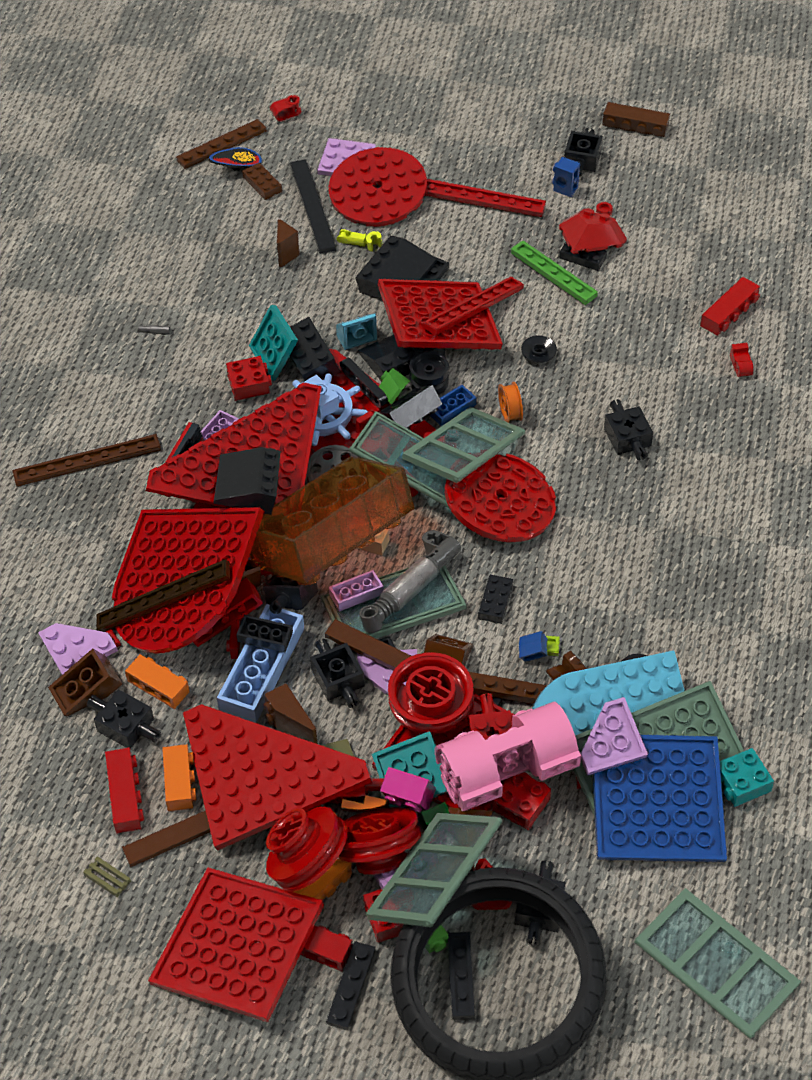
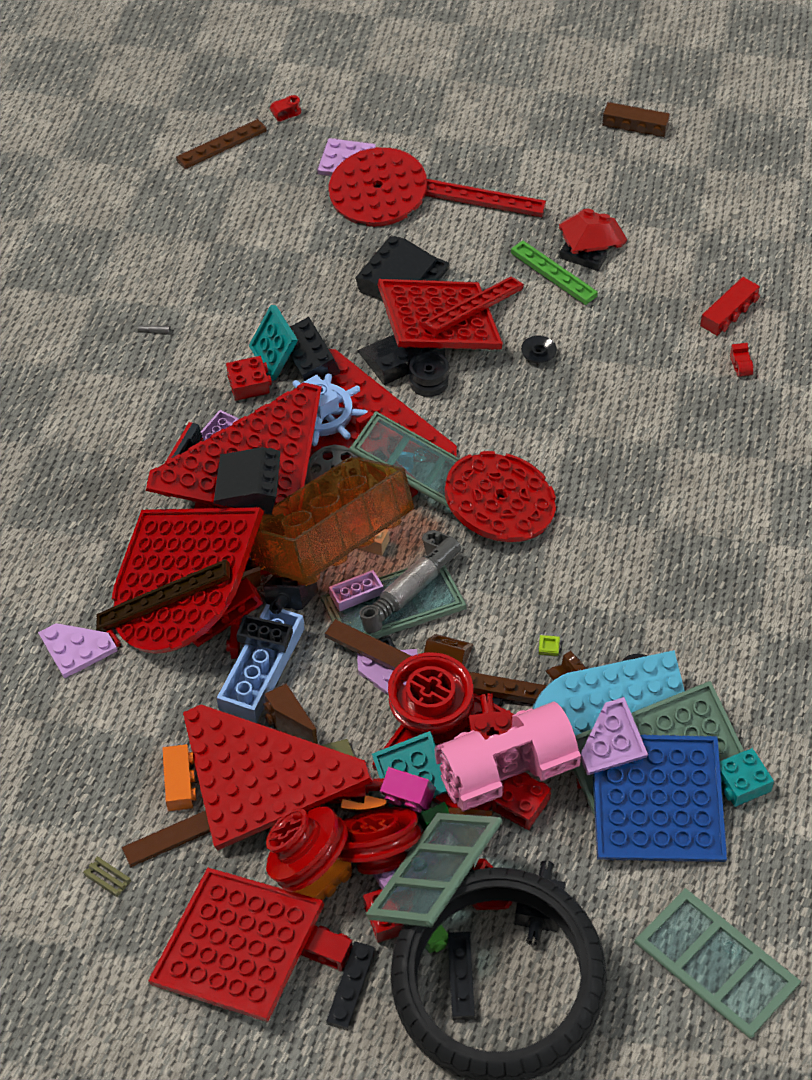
(86, 460): reddish brown tile -> none
(87, 677): reddish brown slope -> none
(123, 719): black brick -> none
(123, 790): red brick -> none
(157, 681): orange brick -> none
(236, 158): shield -> none
(262, 181): reddish brown piece -> none
(286, 243): reddish brown slope -> none
(312, 206): black tile -> none
(337, 672): black brick -> none
(357, 331): medium azure slope -> none
(360, 239): neon yellow piece -> none
(365, 383): black beam -> none
(393, 384): bright green slope -> none
(413, 406): slope -> none
(454, 404): blue piece -> none
(463, 444): door -> none
(495, 599): black piece -> none
(510, 402): orange wheel -> none
(533, 646): blue piece -> none
(566, 176): blue brick -> none
(584, 149): black brick -> none
(604, 207): red tile -> none
(628, 430): black brick -> none

